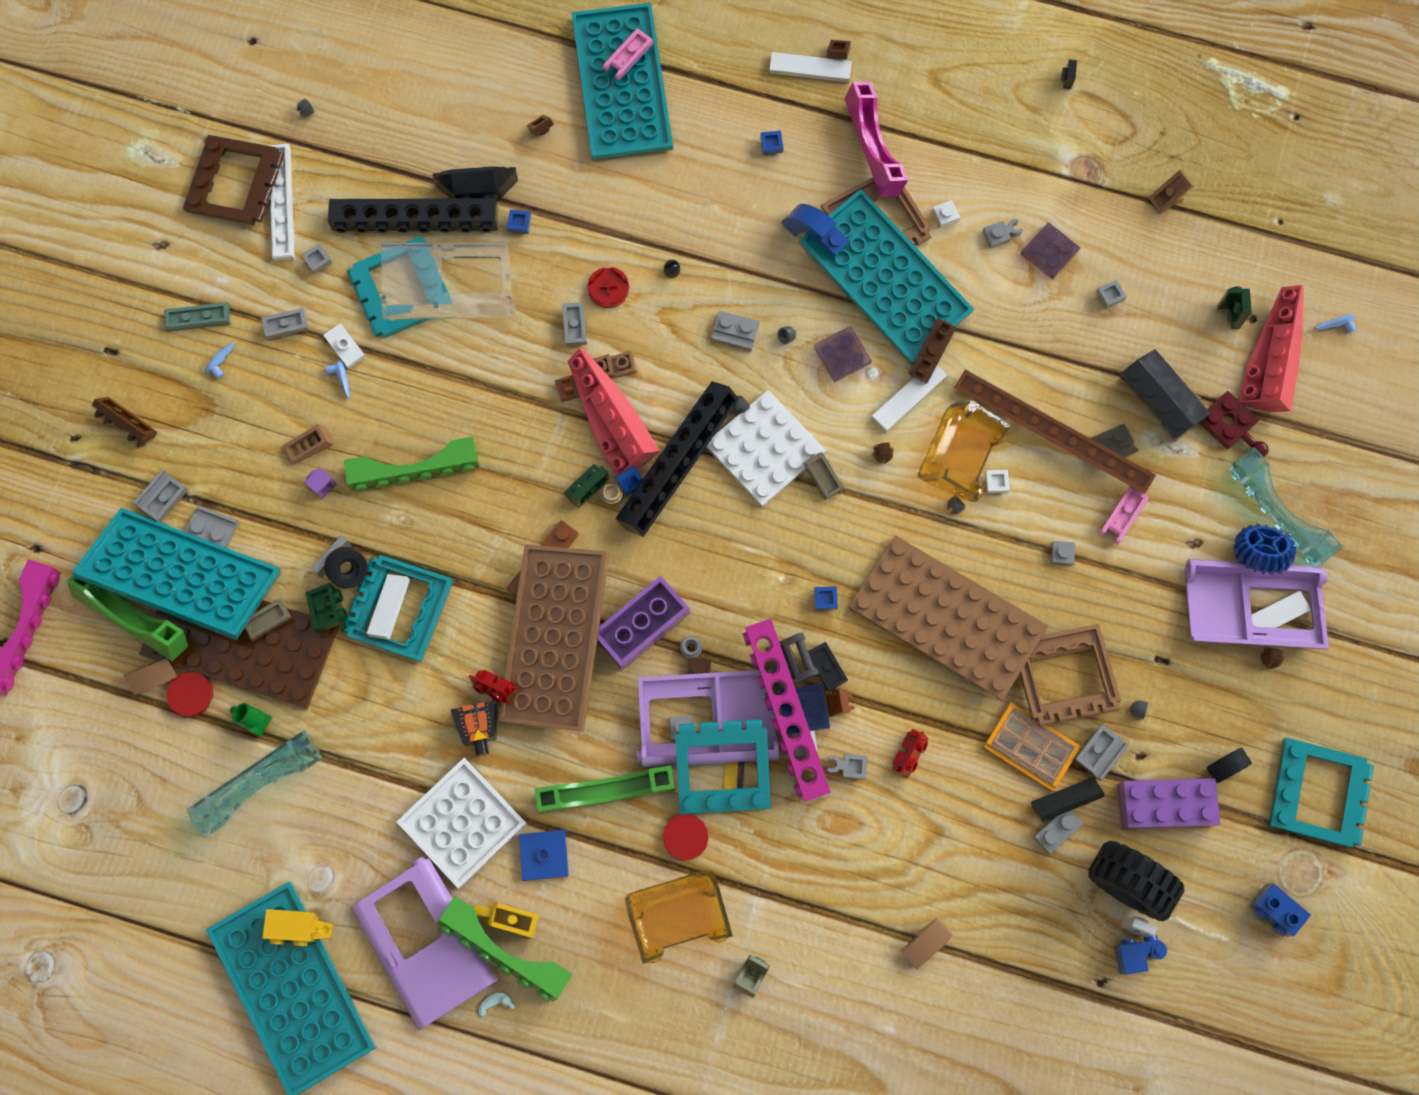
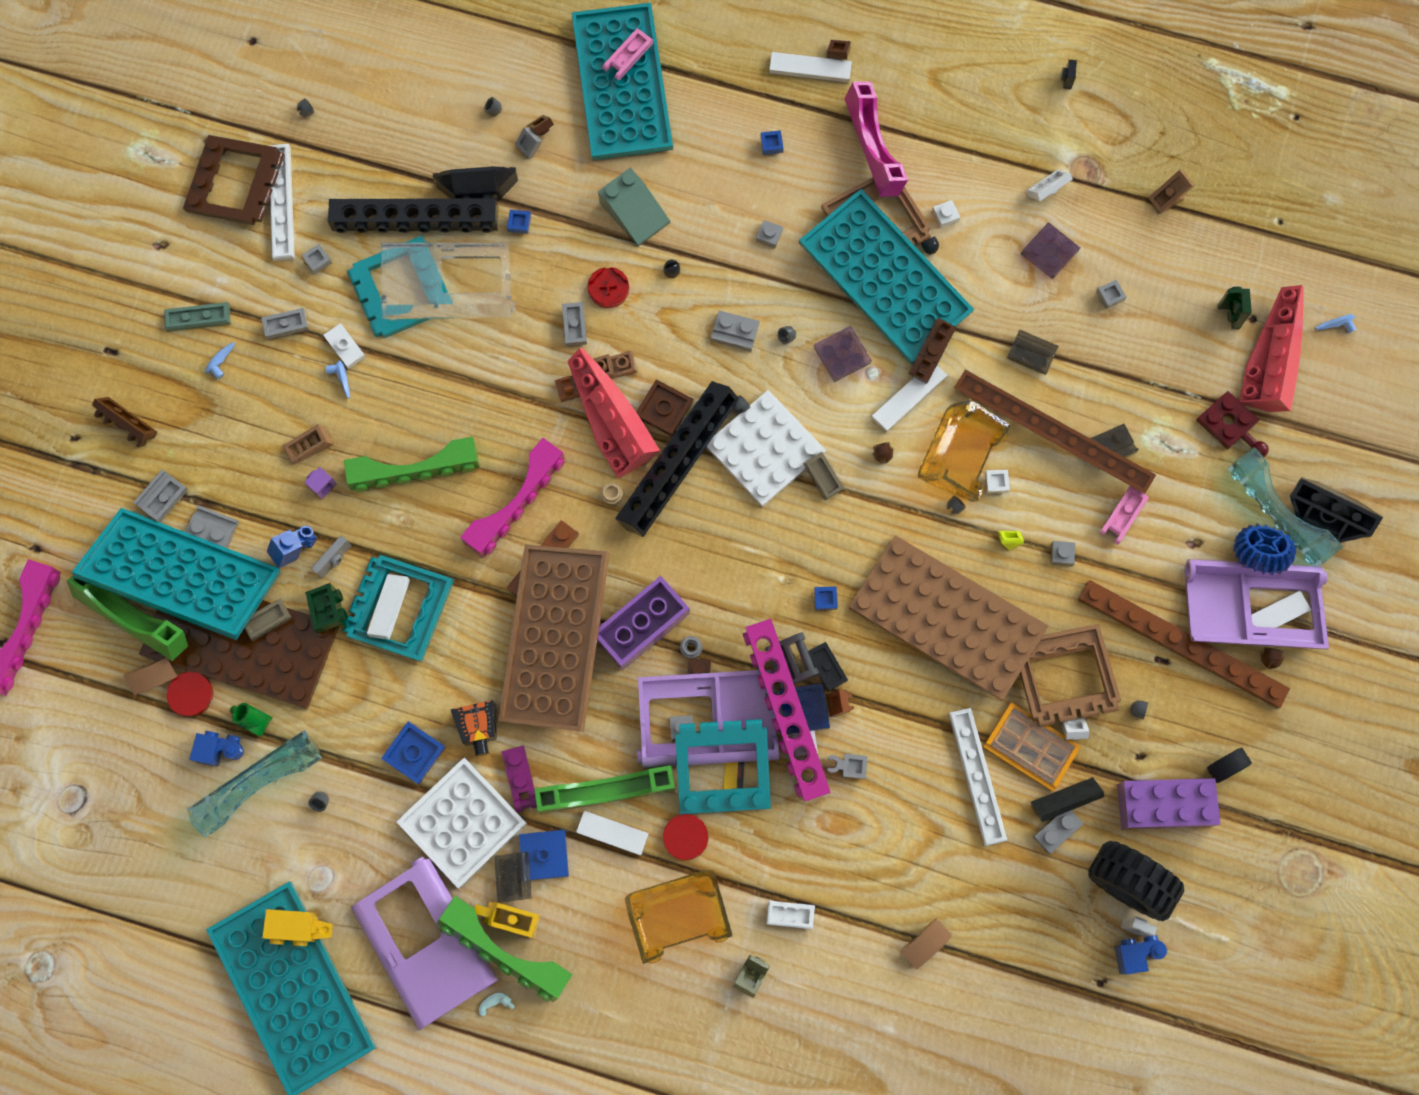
(209, 747): none -> blue brick
(288, 545): none -> blue brick
(319, 801): none -> dark grey hinge
(354, 576): black tyre -> none
(413, 752): none -> blue plate
(485, 532): none -> dark pink arch
(485, 683): red hinge -> none
(493, 106): none -> dark grey hinge
(513, 877): none -> clear smoke plate
(519, 777): none -> magenta plate
(528, 142): none -> light grey plate
(587, 485): dark green bracket -> none
(612, 833): none -> white tile
(629, 480): blue plate -> none
(633, 207): none -> sand green slope
(664, 407): none -> reddish brown plate
(769, 234): none -> light grey plate
(790, 914): none -> white plate
(818, 225): blue arch -> none
(916, 743): red hinge -> none
(931, 245): none -> black hinge
(977, 777): none -> white tile
(999, 234): light grey plate -> none
(1011, 539): none -> neon yellow slope
(1032, 352): none -> clear smoke plate
(1049, 185): none -> white plate
(1075, 729): none -> white plate
(1101, 752): light grey plate -> none
(1165, 394): black slope -> none
(1181, 644): none -> dark orange plate
(1279, 910): blue brick -> none
(1289, 786): teal hinge -> none
(1333, 511): none -> black wedge

